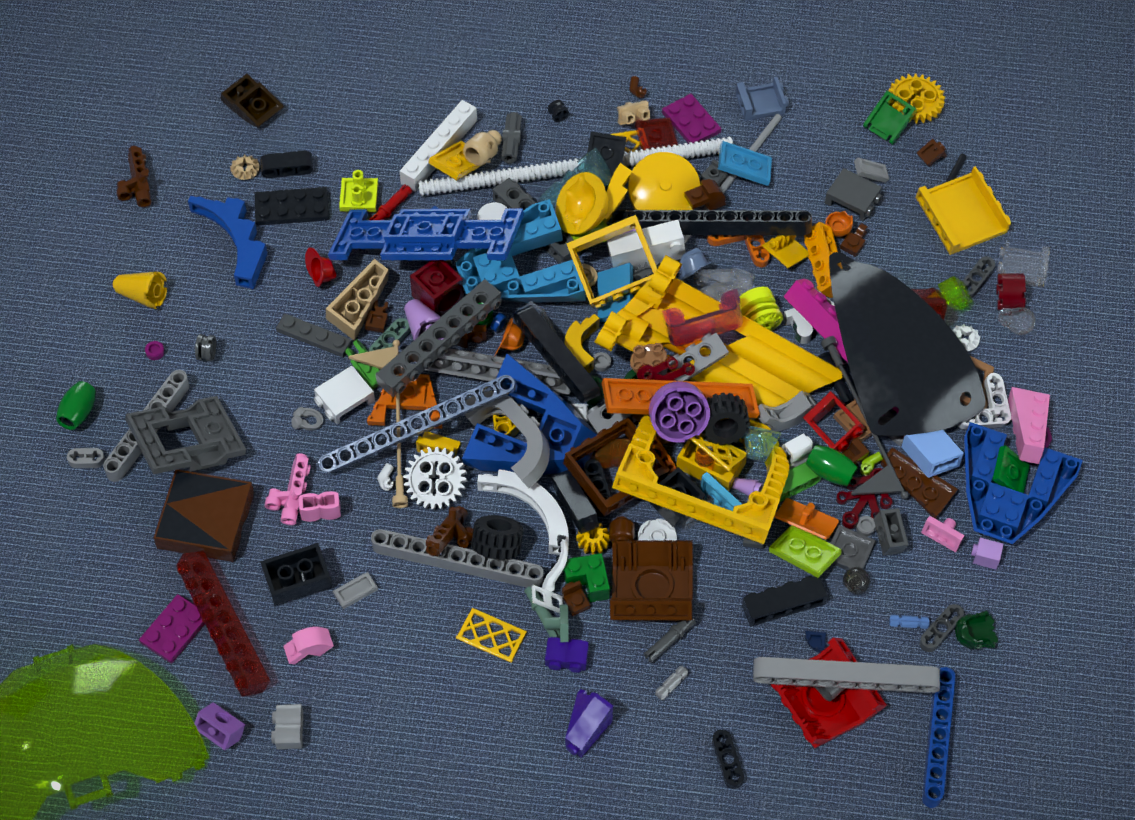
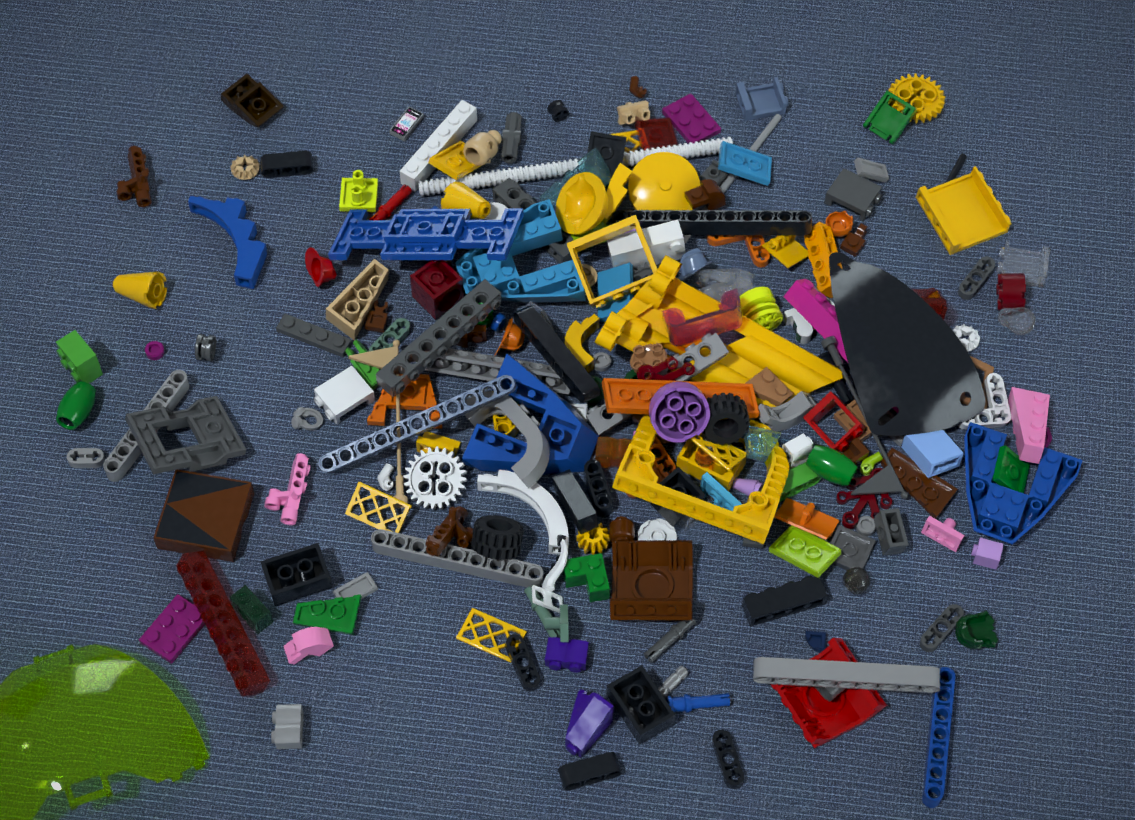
(78, 358): none -> bright green brick
(219, 726): medium lavender brick -> none
(251, 609): none -> clear green brick
(291, 206): black plate -> none
(323, 506): bright pink brick -> none
(334, 614): none -> green wing
(364, 517): none -> yellow window
(406, 123): none -> tile
(419, 317): lavender cone -> none
(462, 197): none -> yellow cone
(533, 673): none -> black beam
(575, 598): reddish brown bracket -> none
(588, 446): reddish brown window -> none
(589, 771): none -> black beam
(640, 704): none -> black brick
(688, 703): none -> blue pin
(770, 388): none -> medium nougat wing
(909, 621): medium blue axle -> none
(932, 152): reddish brown bracket -> none
(955, 293): clear neon green brick -> none

